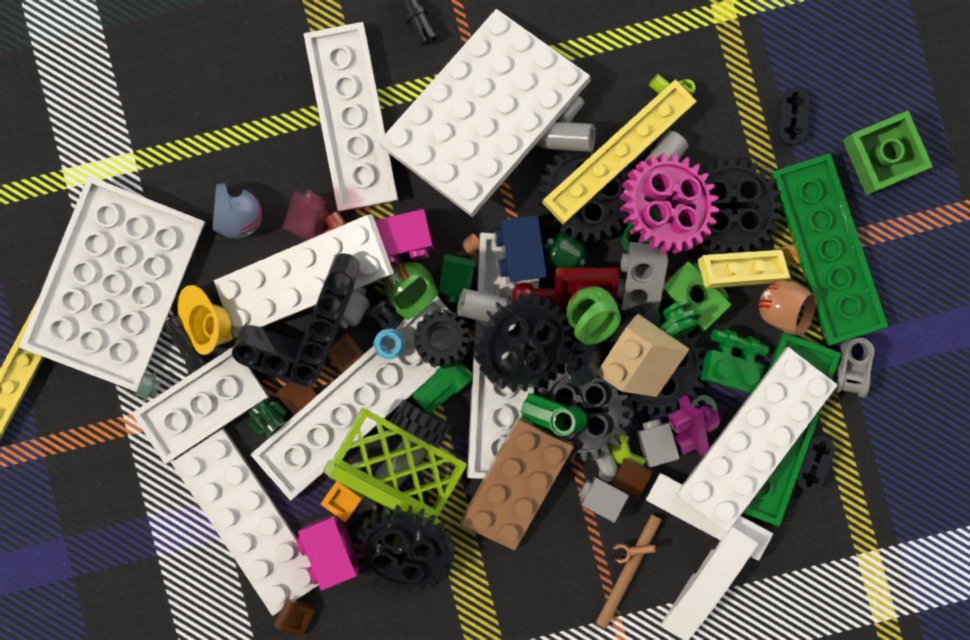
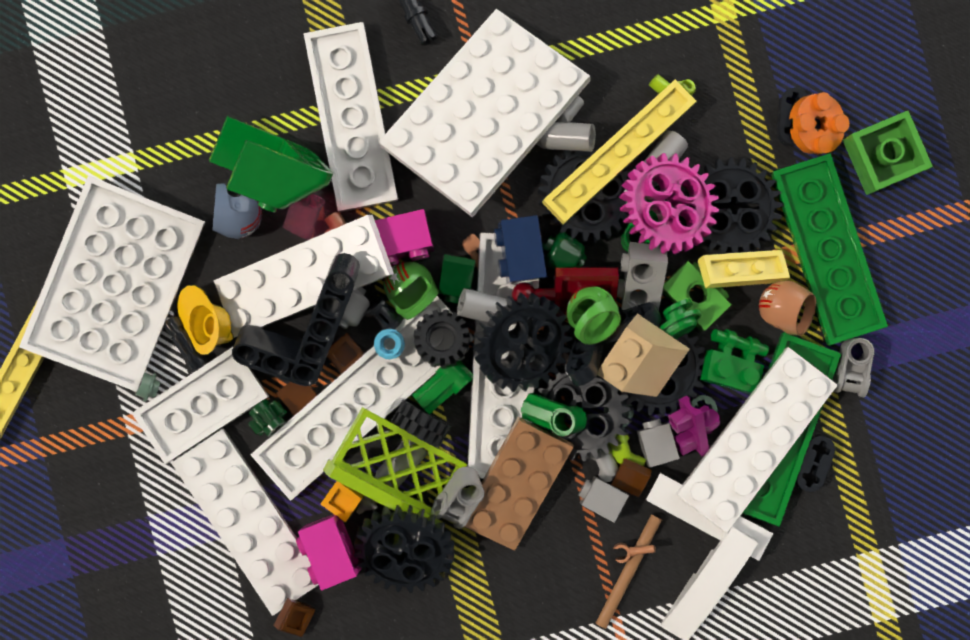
(268, 166): none -> green windscreen
(457, 502): none -> light grey piece
(832, 122): none -> orange plate

